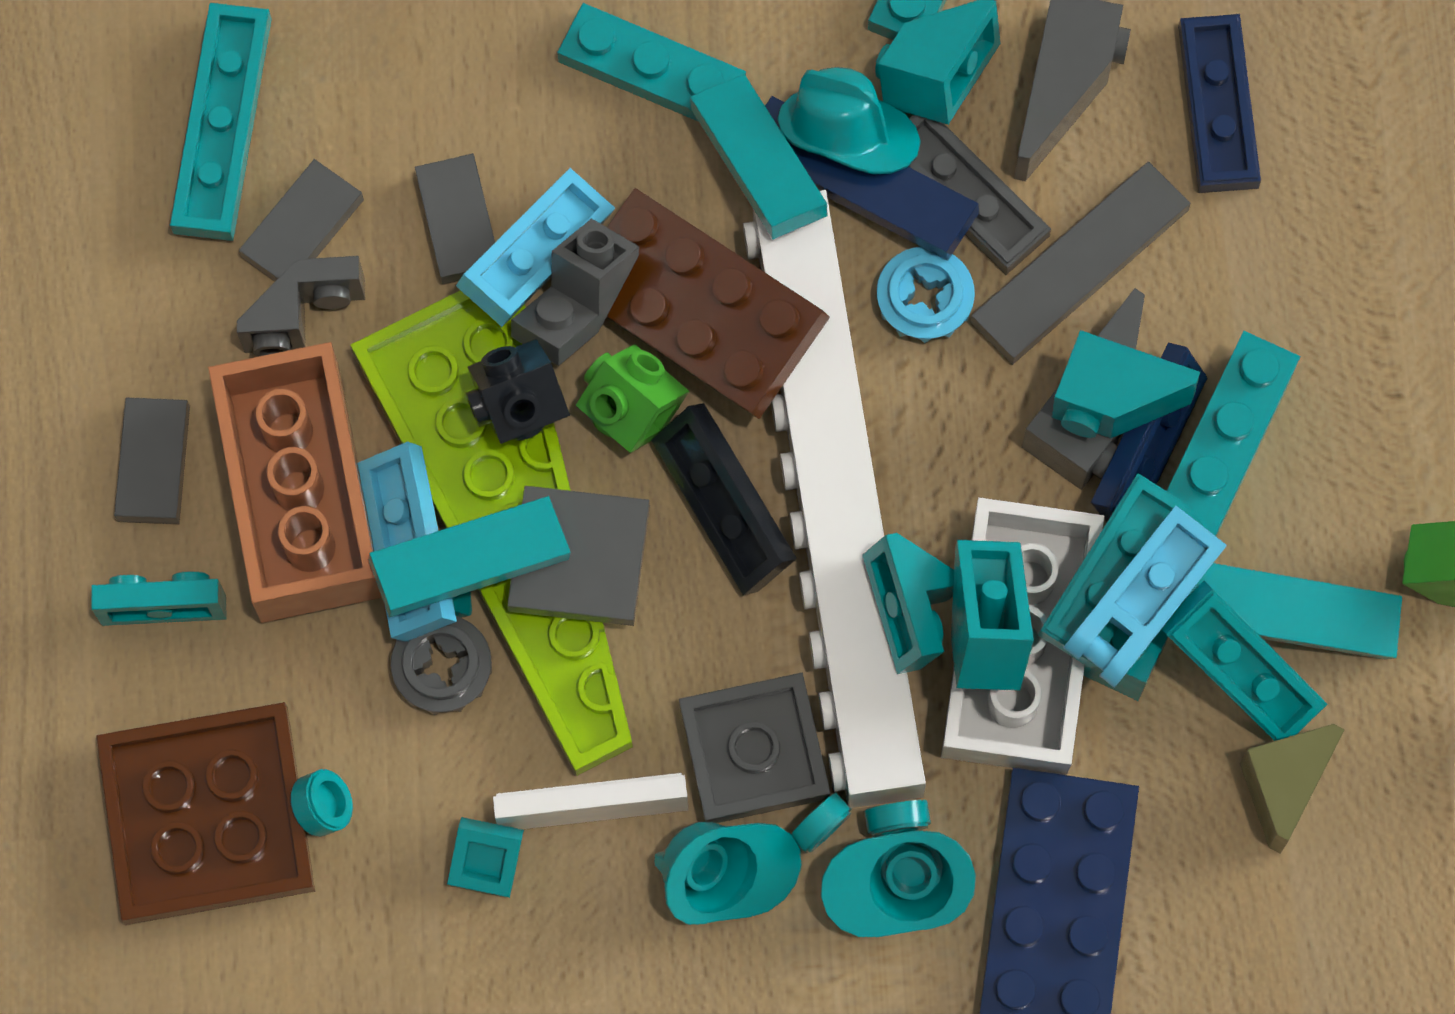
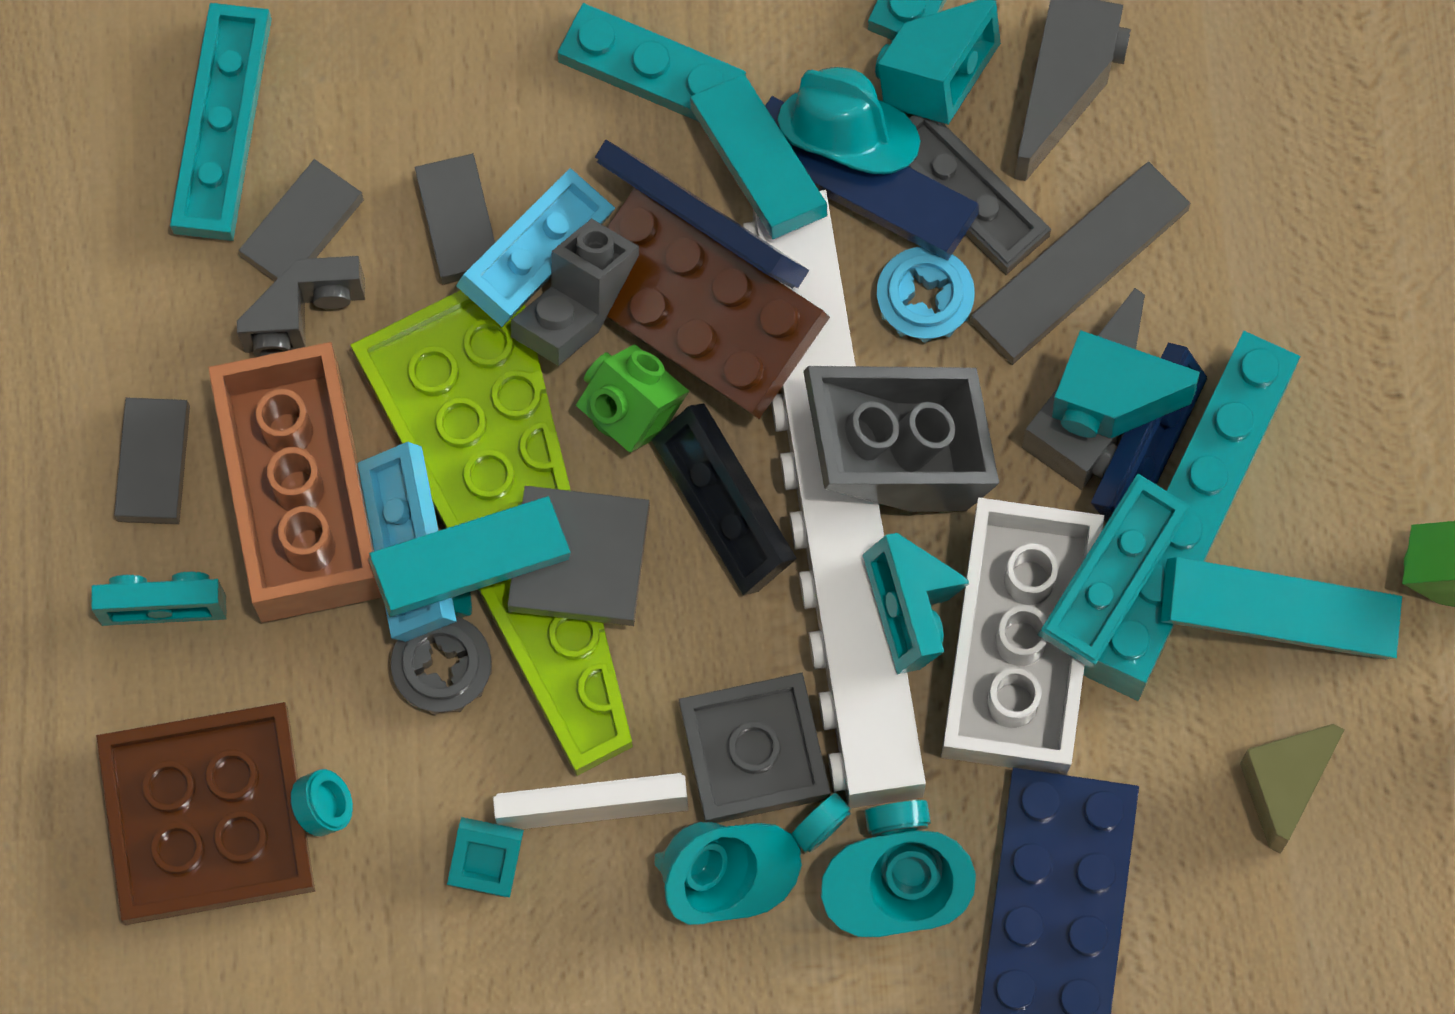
(516, 392): black brick -> none
(701, 215): none -> dark blue tile
(902, 435): none -> dark grey slope
(990, 616): teal slope -> none
(1147, 594): medium azure plate -> none
(1219, 103): dark blue tile -> none
(1243, 663): teal tile -> none

